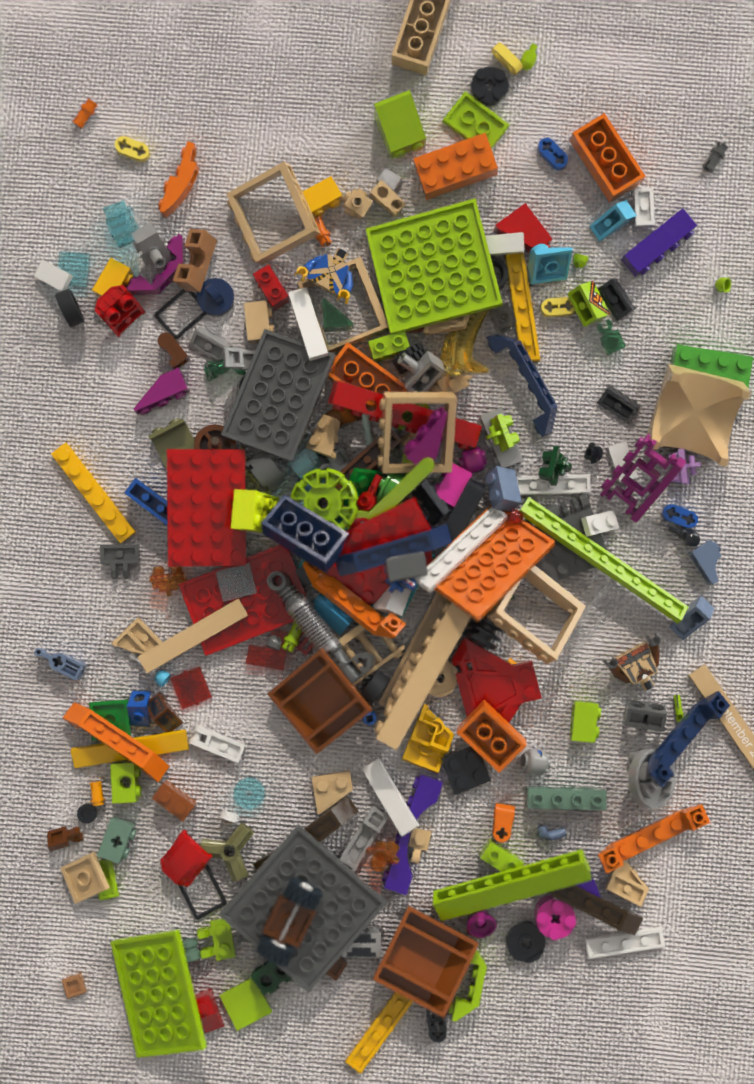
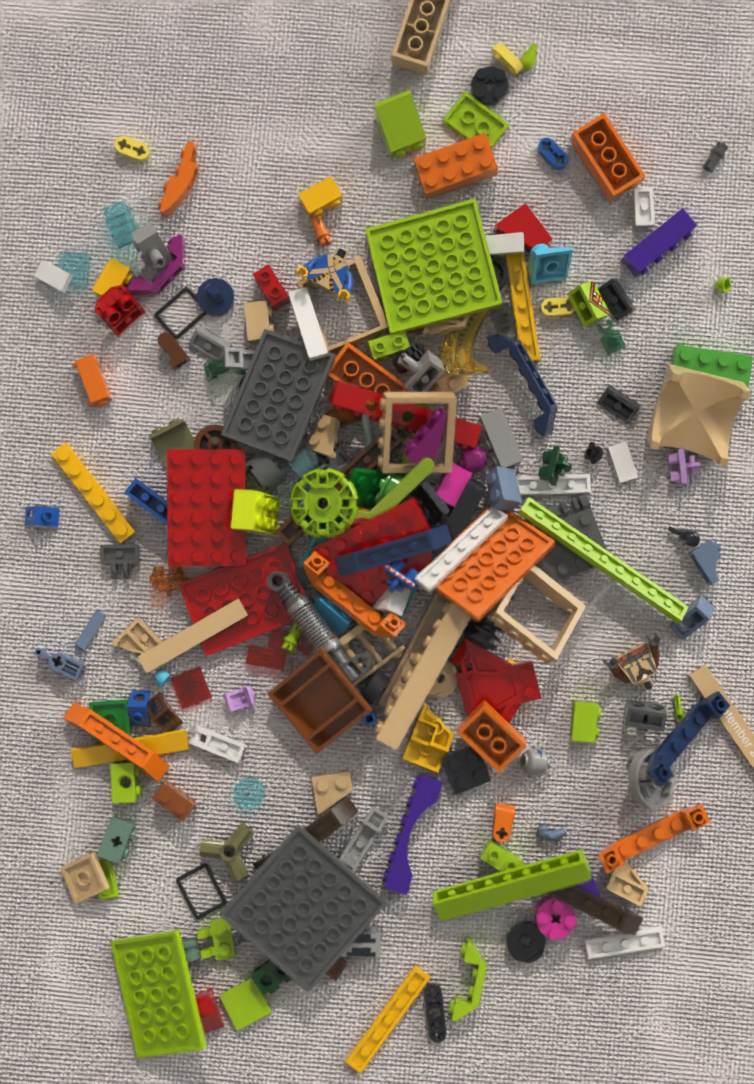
(42, 516): none -> blue bracket
(60, 837): reddish brown plate -> none
(69, 307): black tyre -> none
(74, 985): medium nougat tile -> none
(86, 111): orange pin -> none
(87, 813): black tile -> none
(90, 630): none -> sand blue piece
(93, 380): none -> orange brick
(97, 793): light orange pin -> none
(167, 387): magenta slope -> none
(184, 860): red slope -> none
(201, 248): medium nougat arch -> none
(229, 816): white tile -> none
(236, 582): clear light blue piece -> none
(239, 698): none -> lavender bracket
(274, 643): dark grey hinge -> none
(288, 922): plate -> none
(300, 202): tan window -> none
(304, 533): dark blue slope -> none
(333, 319): clear green slope -> none
(362, 200): tan brick -> none
(367, 500): red plate -> none
(383, 855): clear orange hips -> none
(387, 198): tan leg -> none
(390, 179): flat silver piece -> none
(390, 797): white tile -> none
(406, 566): dark grey slope -> none
(419, 841): tan plate -> none
(426, 961): dark orange slope -> none
(481, 924): magenta hat -> none
(500, 433): lime hips -> none
(515, 517): clear red hinge -> none
(565, 798): sand green brick -> none
(580, 261): lime hinge -> none
(600, 523): white plate -> none
(613, 220): medium azure slope -> none
(653, 487): magenta fence -> none
(678, 520): blue beam -> none

